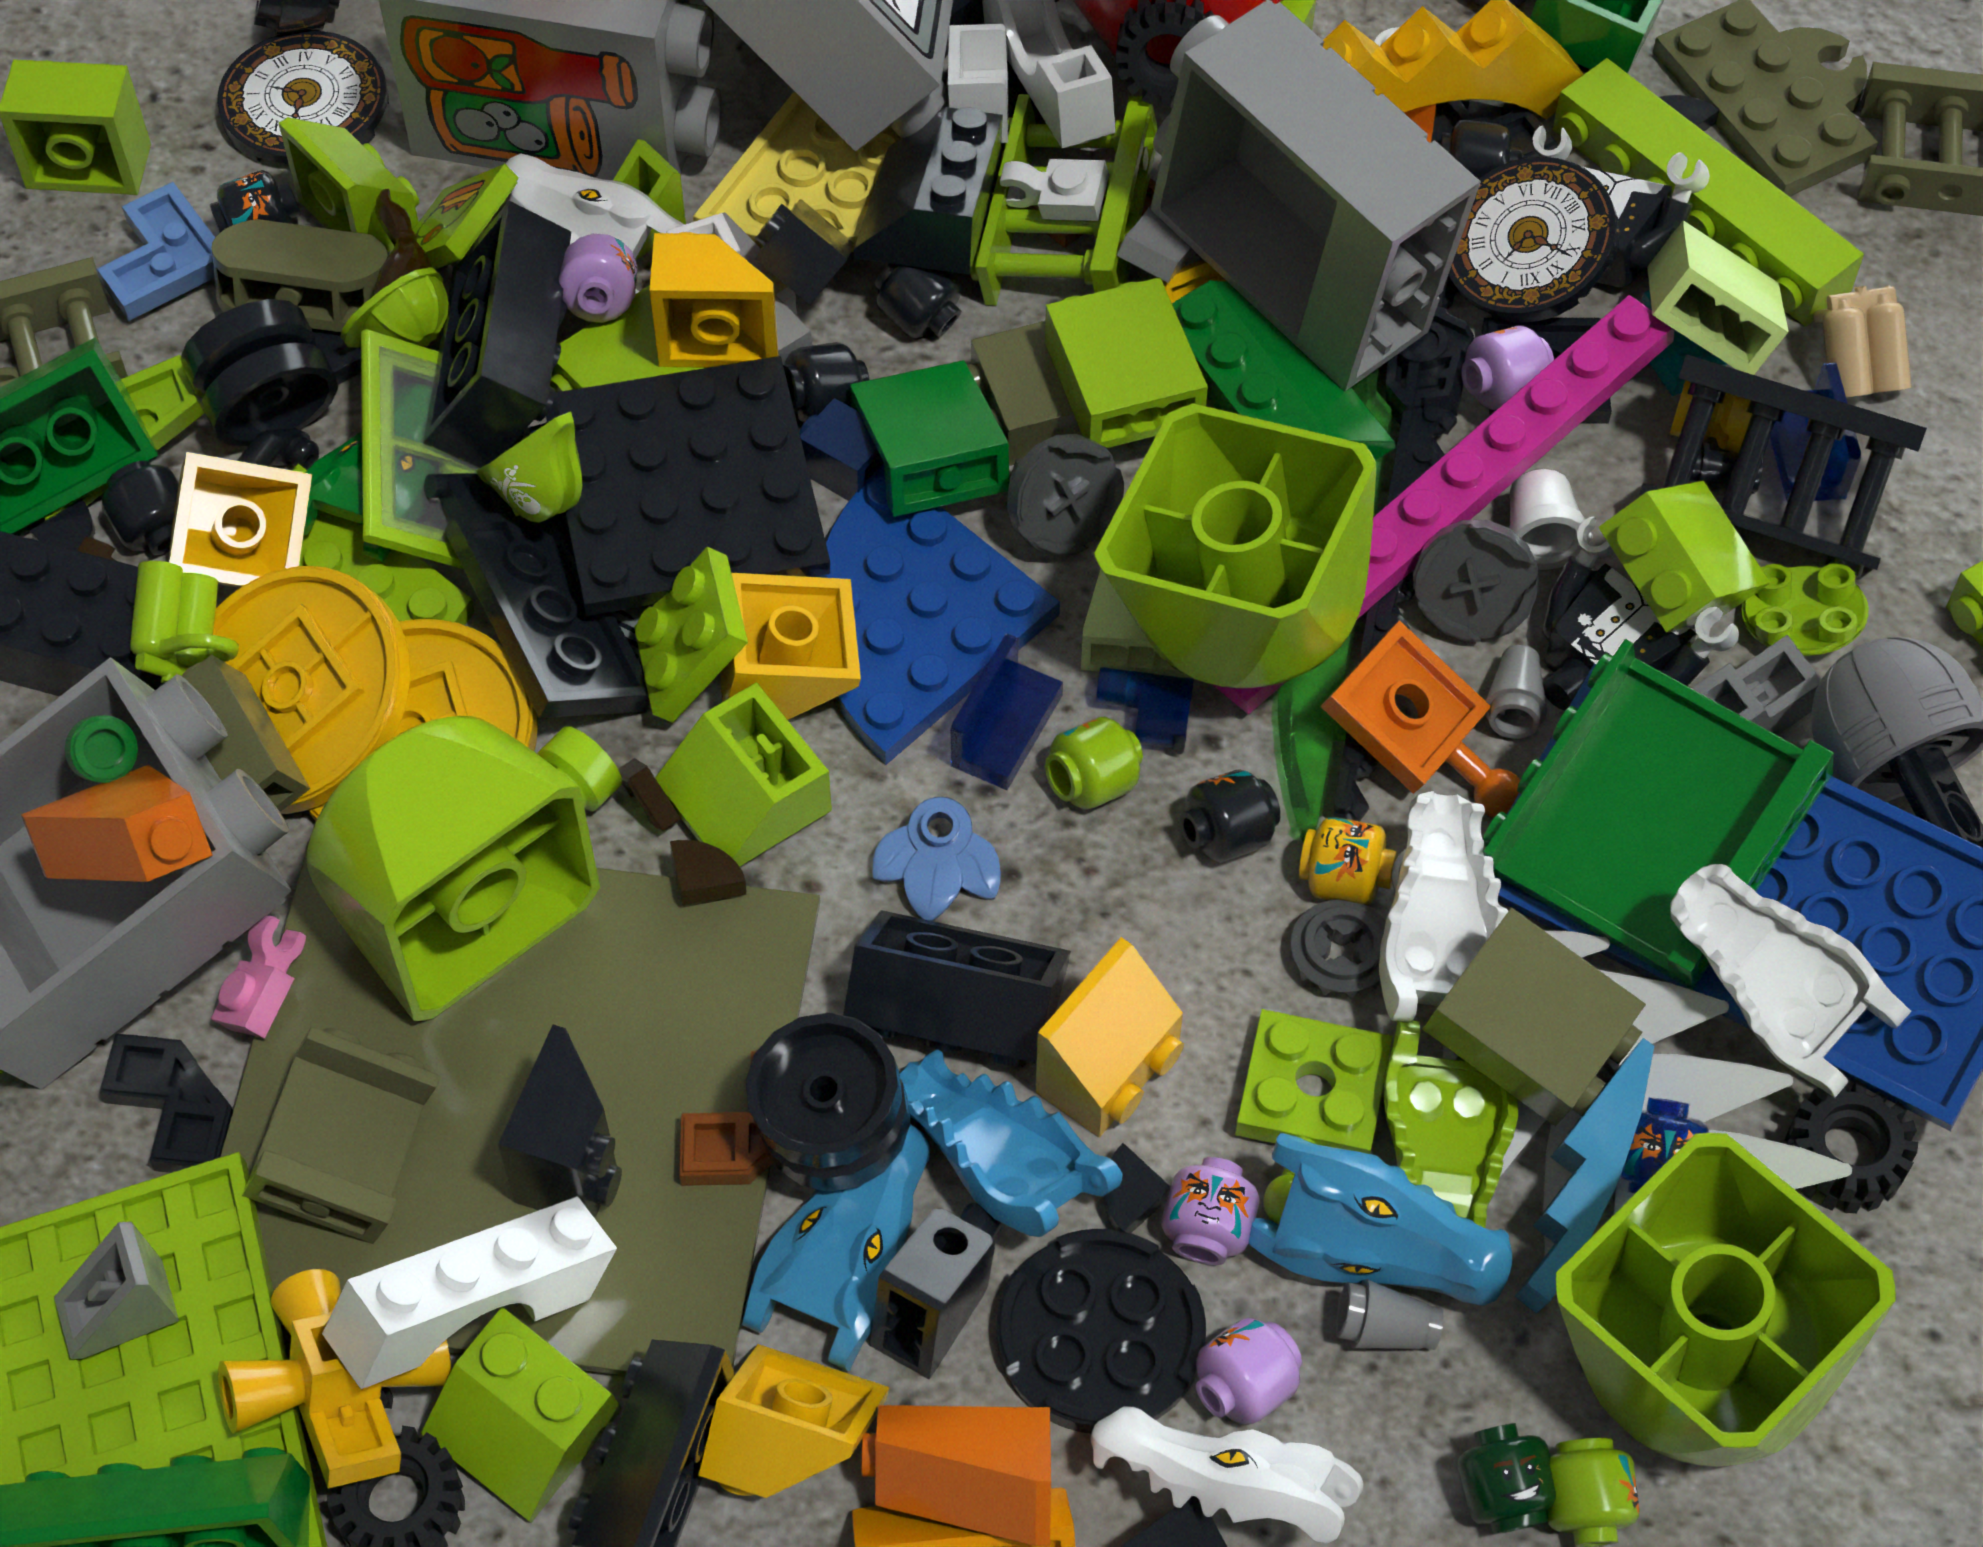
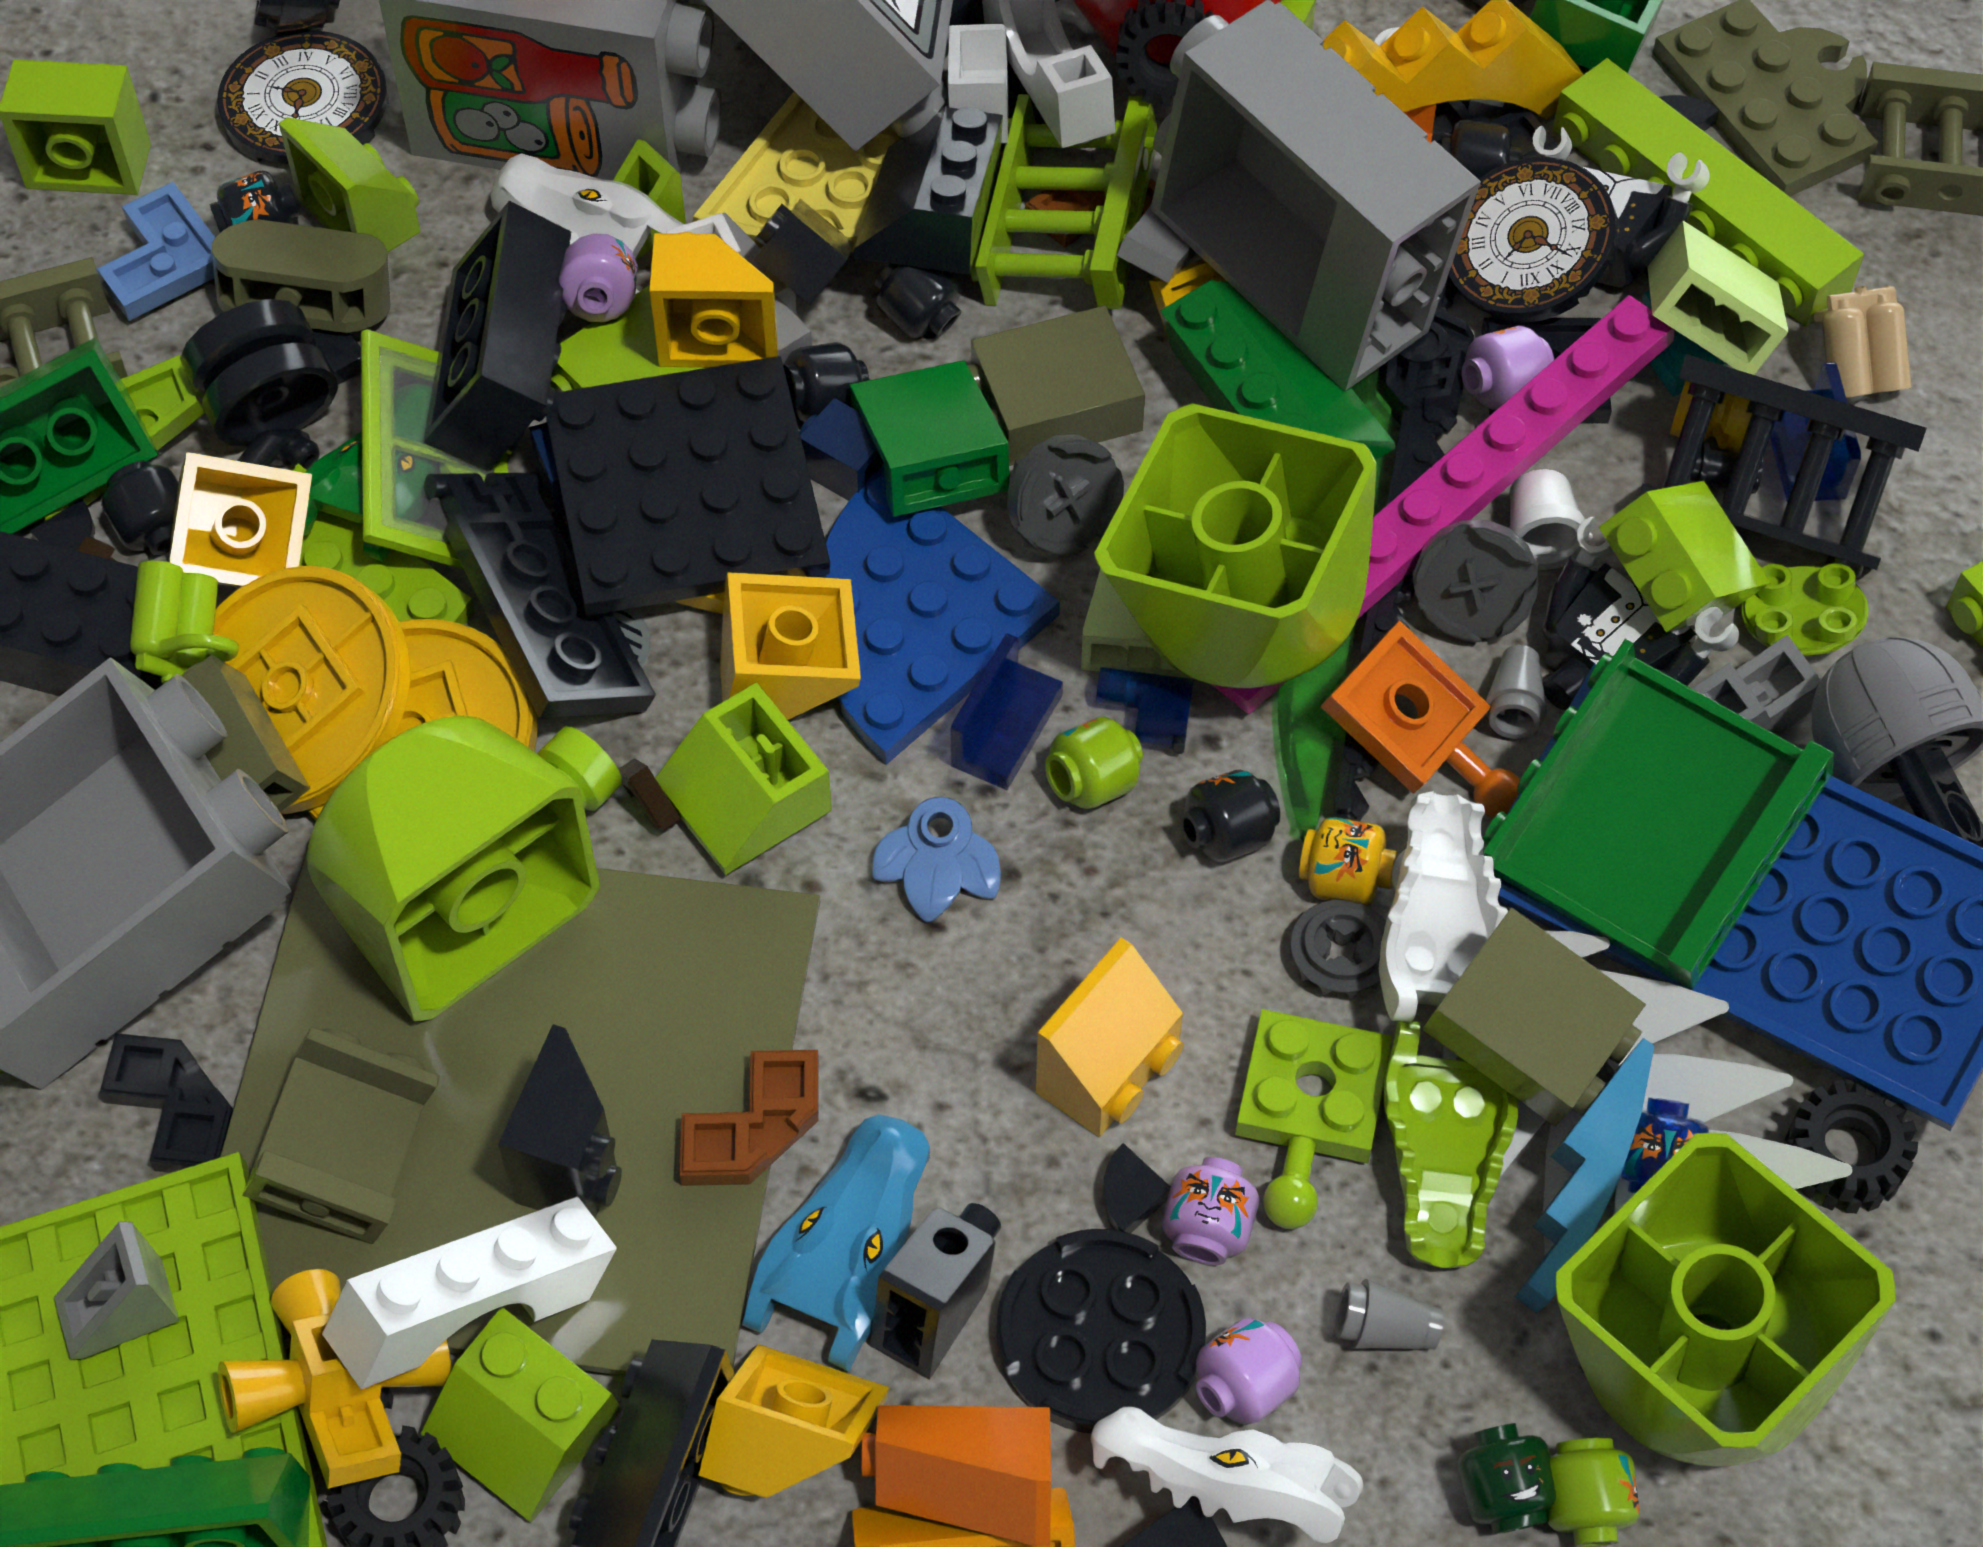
(101, 748): green tile -> none
(119, 830): orange slope -> none
(258, 988): bright pink plate -> none
(408, 291): lime piece -> none
(462, 214): lime tile -> none
(540, 472): lime hat -> none
(690, 634): lime plate -> none
(705, 872): dark brown tile -> none
(828, 1101): black wheel -> none
(954, 986): black slope -> none
(1003, 1149): dark azure animal -> none
(1063, 192): white plate -> none
(1122, 360): lime brick -> none
(1365, 1220): dark azure animal -> none
(1787, 975): white animal -> none

